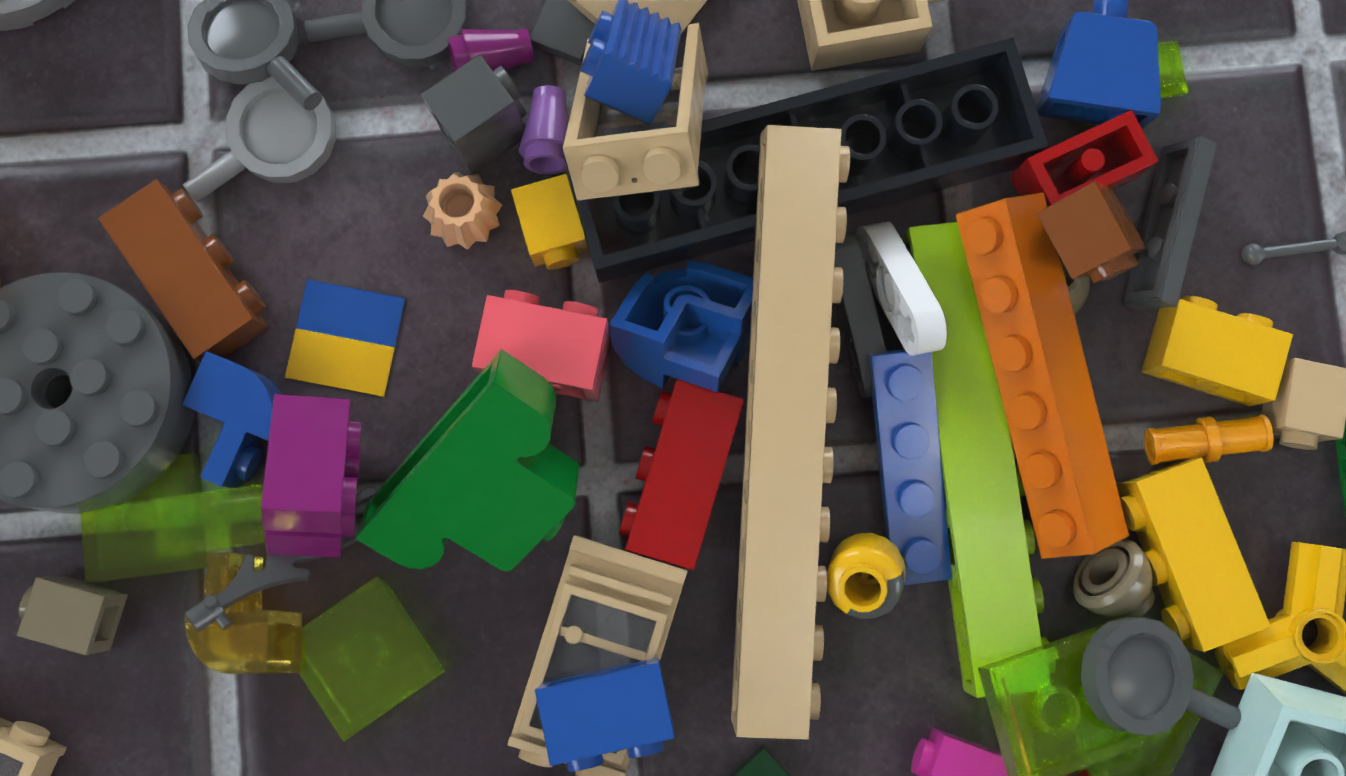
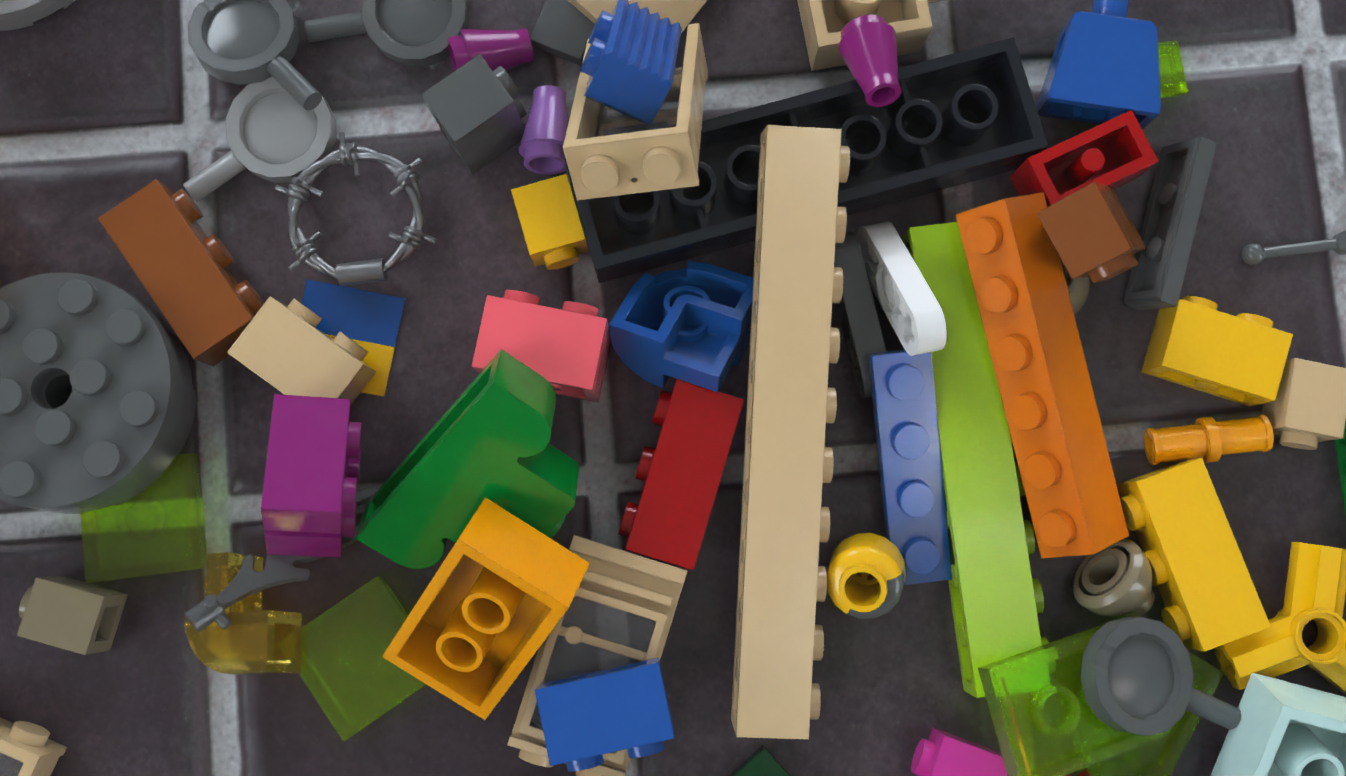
(208, 521): clear neon green tile -> none
(245, 406): blue brick -> none
(298, 357): none -> tan piece
(358, 271): none -> flat silver piece
(462, 210): light nougat piece -> none
(487, 609): none -> light orange brick
(870, 53): none -> magenta cone

